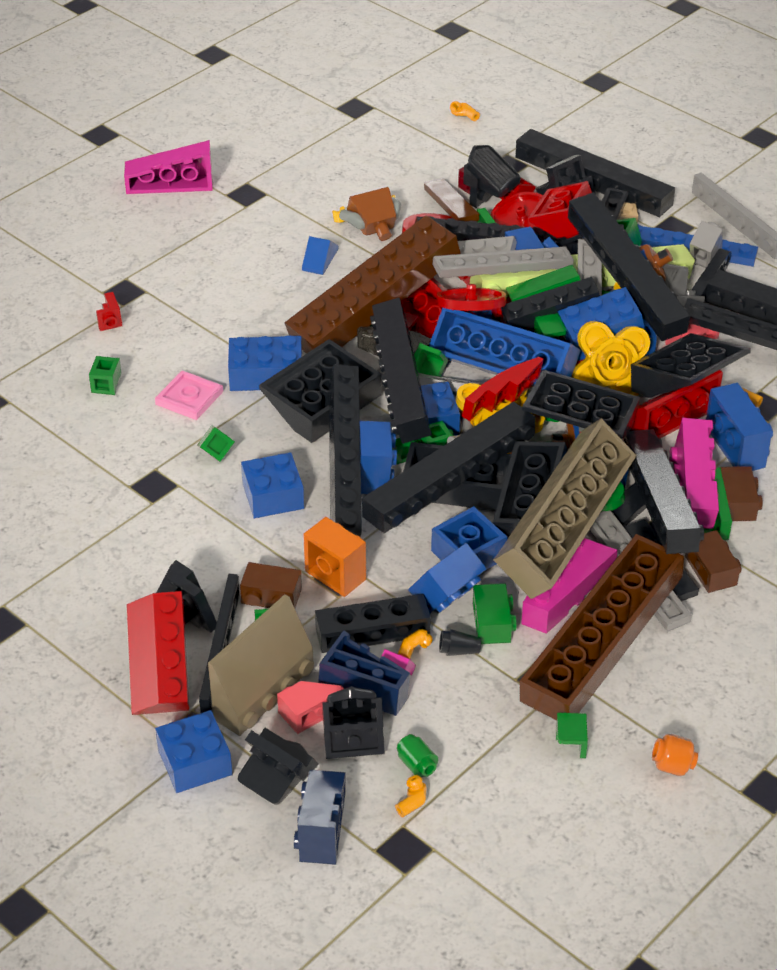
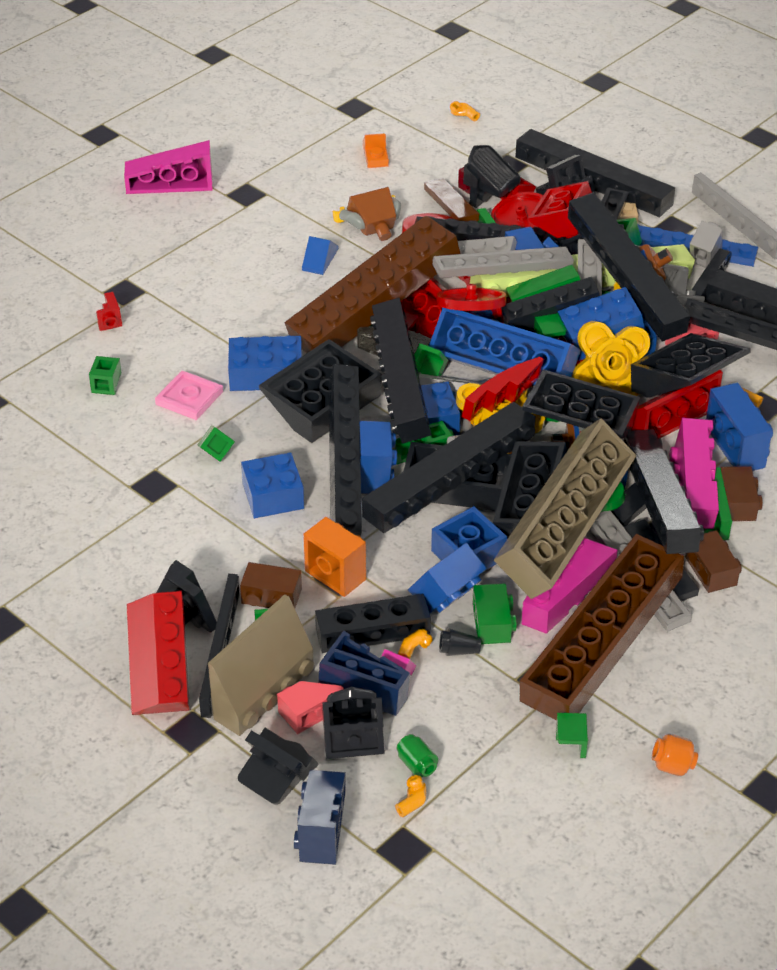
(193, 751): blue brick -> none
(375, 150): none -> orange slope

